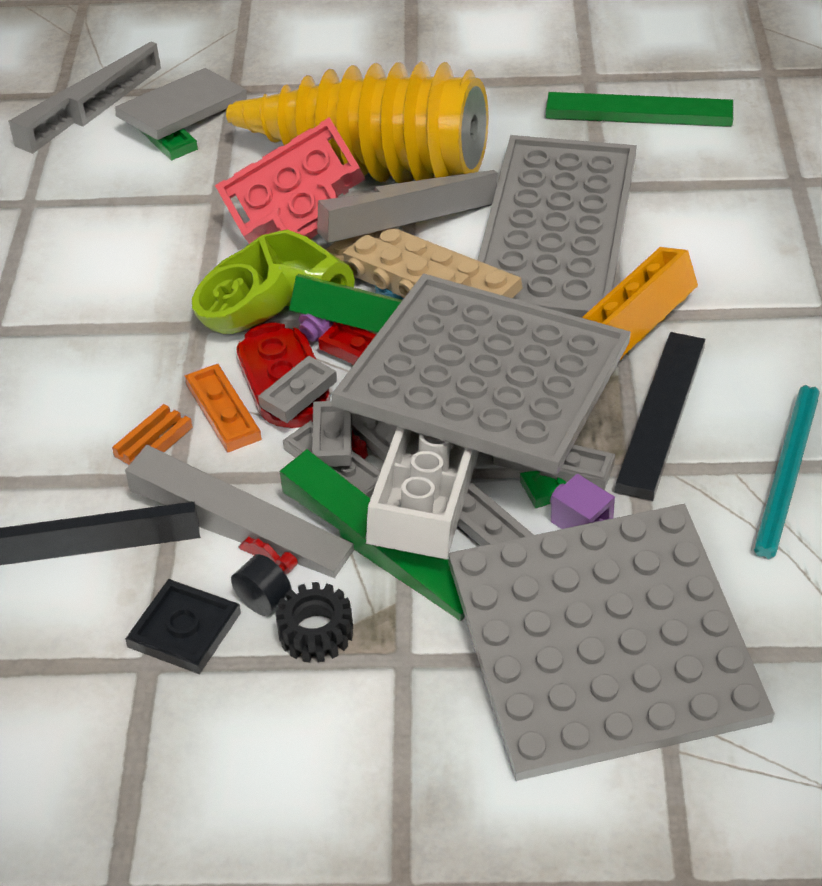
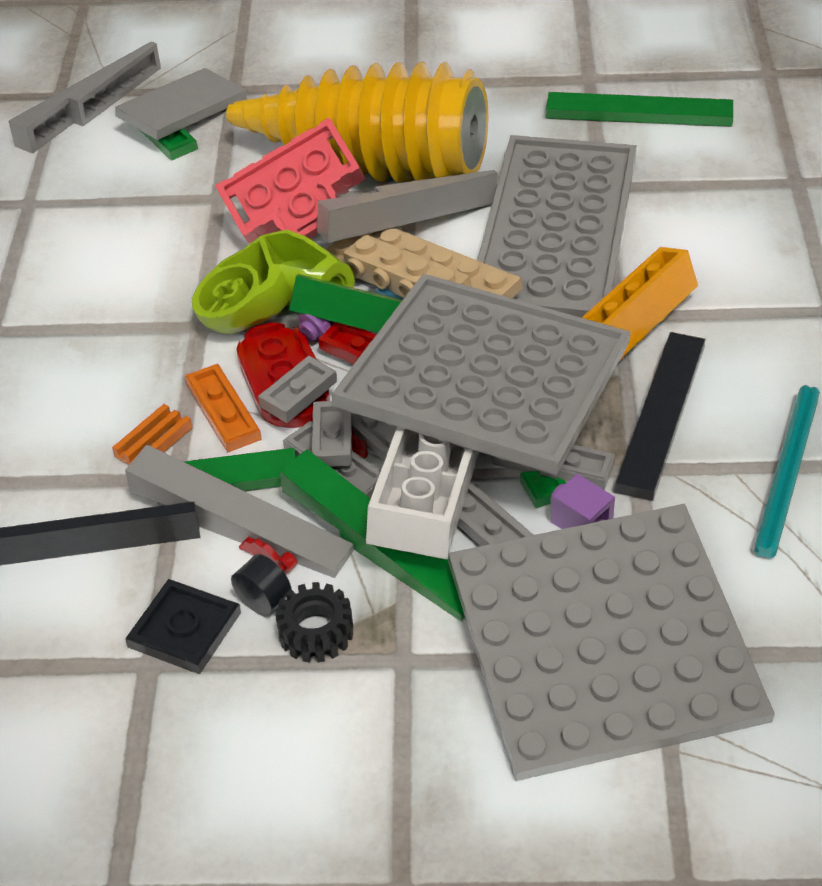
(247, 470): none -> green tile

